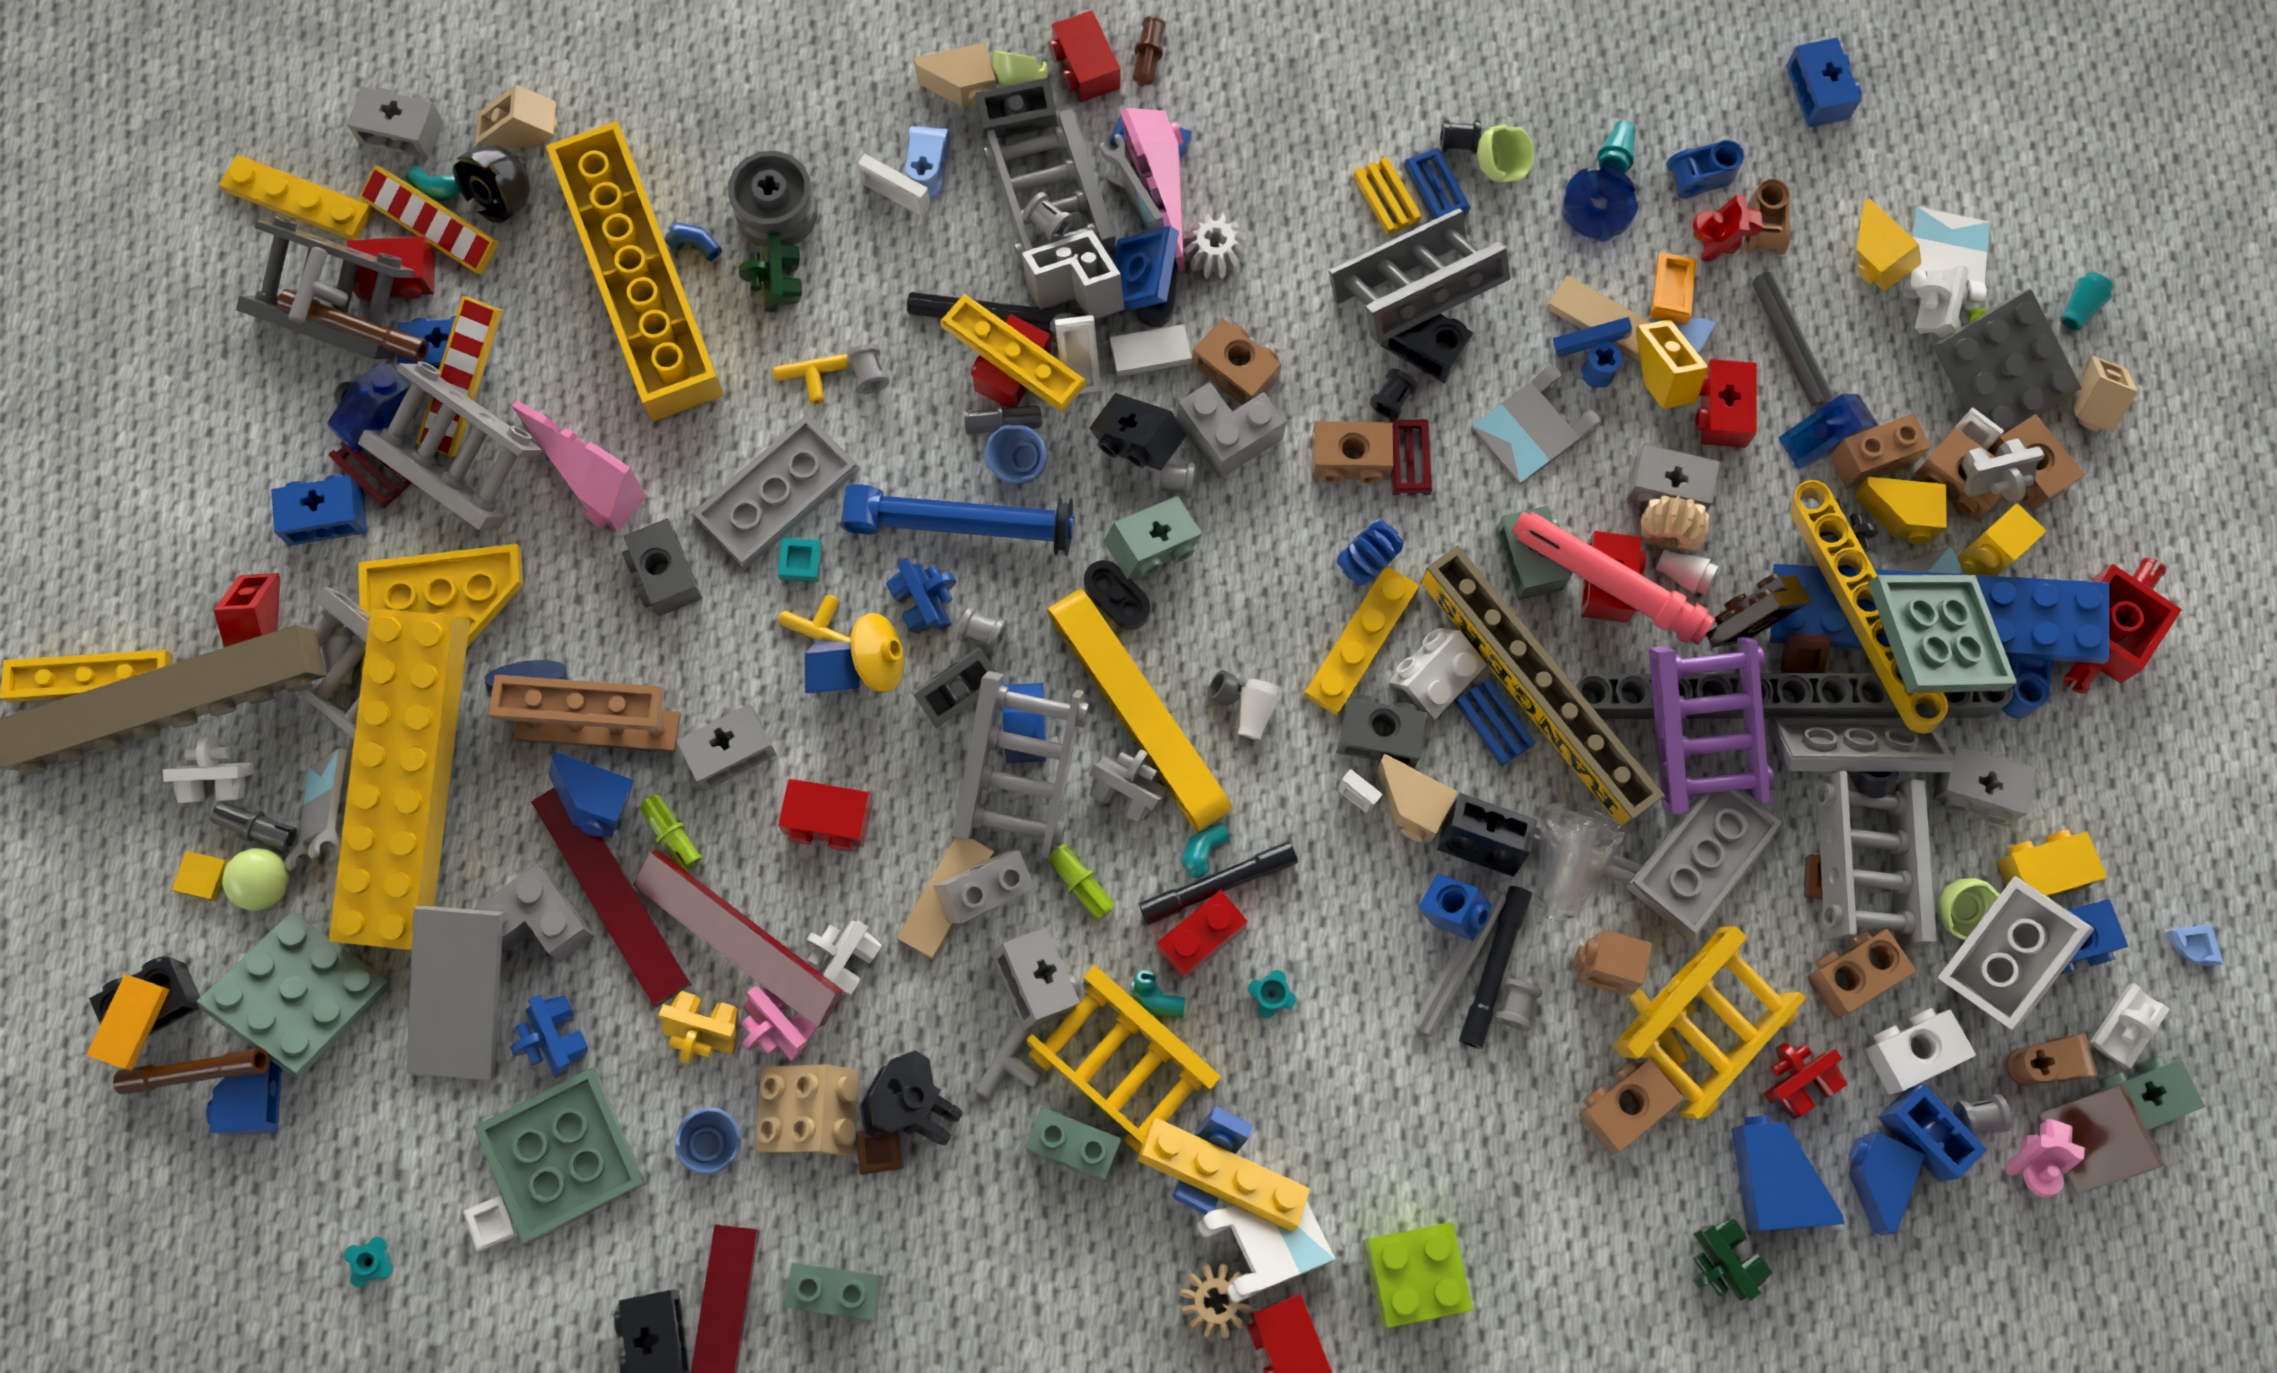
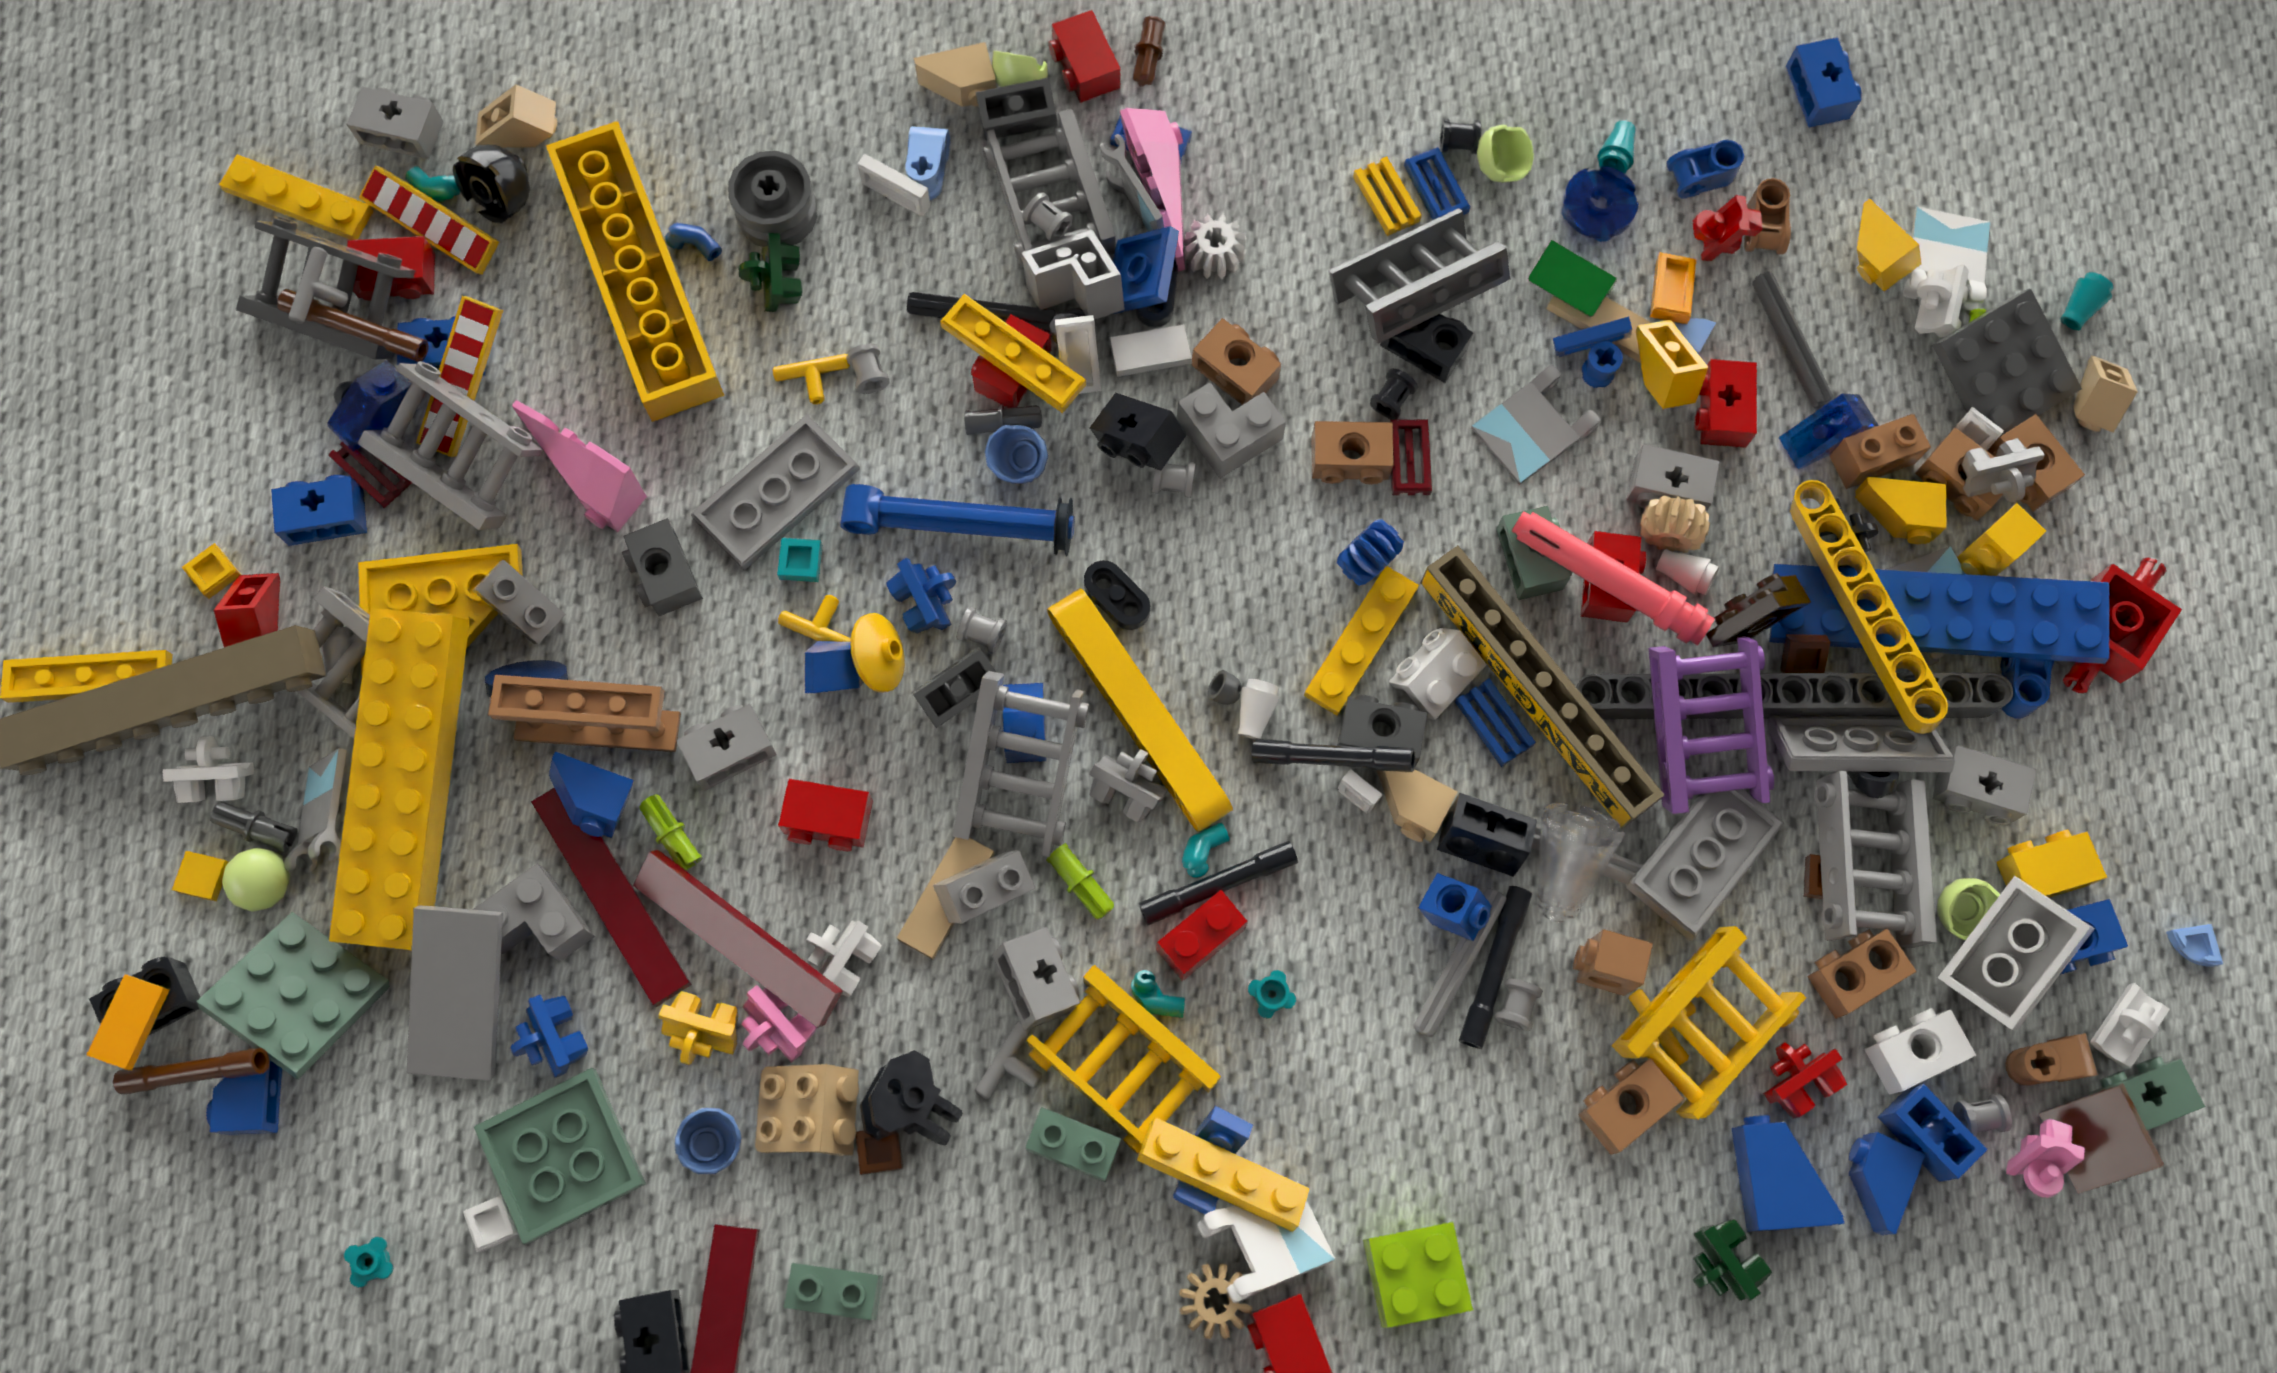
(211, 571): none -> yellow tile
(519, 602): none -> light grey brick
(1152, 538): sand green brick -> none
(1379, 758): none -> black piece
(1572, 279): none -> green panel
(1941, 633): sand green plate -> none

